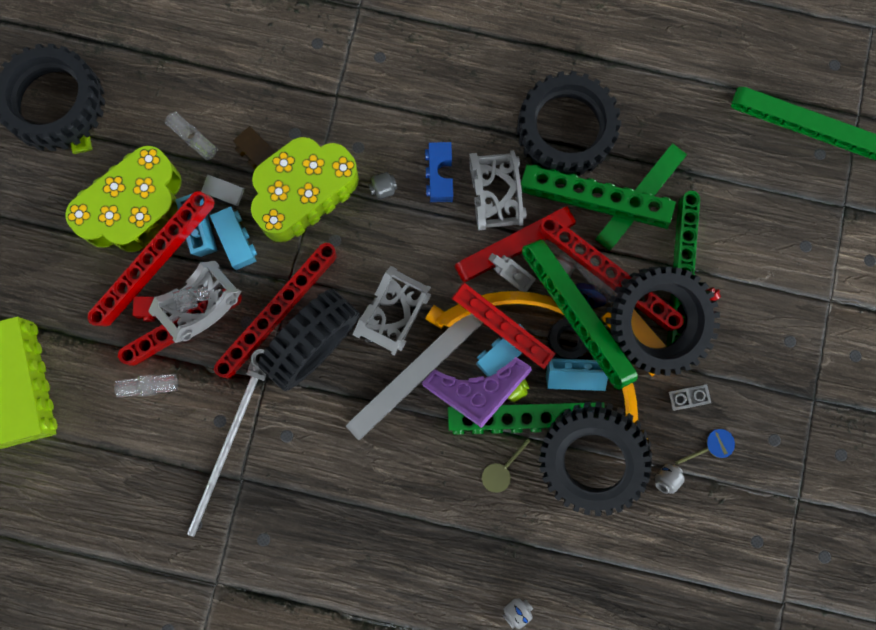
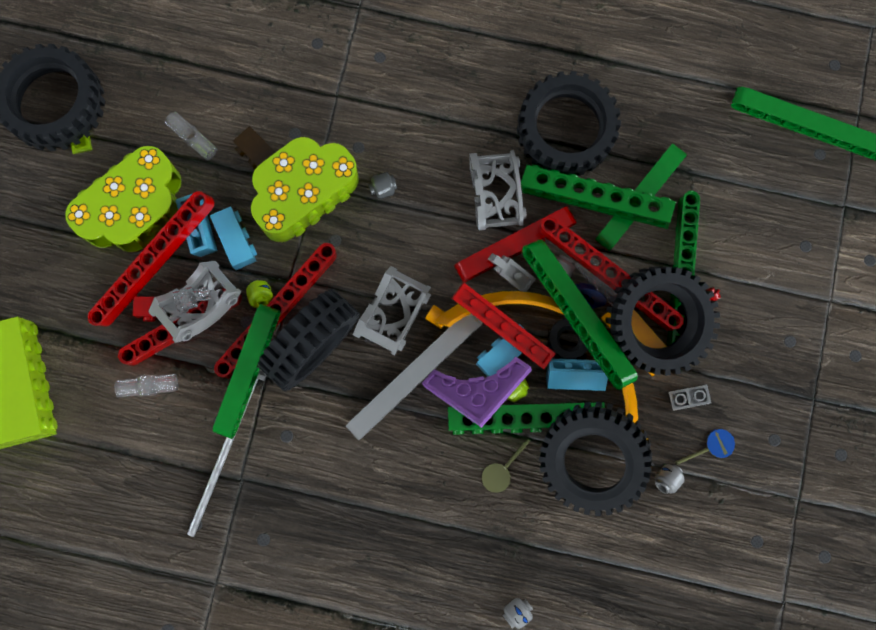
(222, 190): light grey slope -> none
(246, 371): none -> green beam
(259, 293): none -> lime head
(440, 188): blue arch -> none

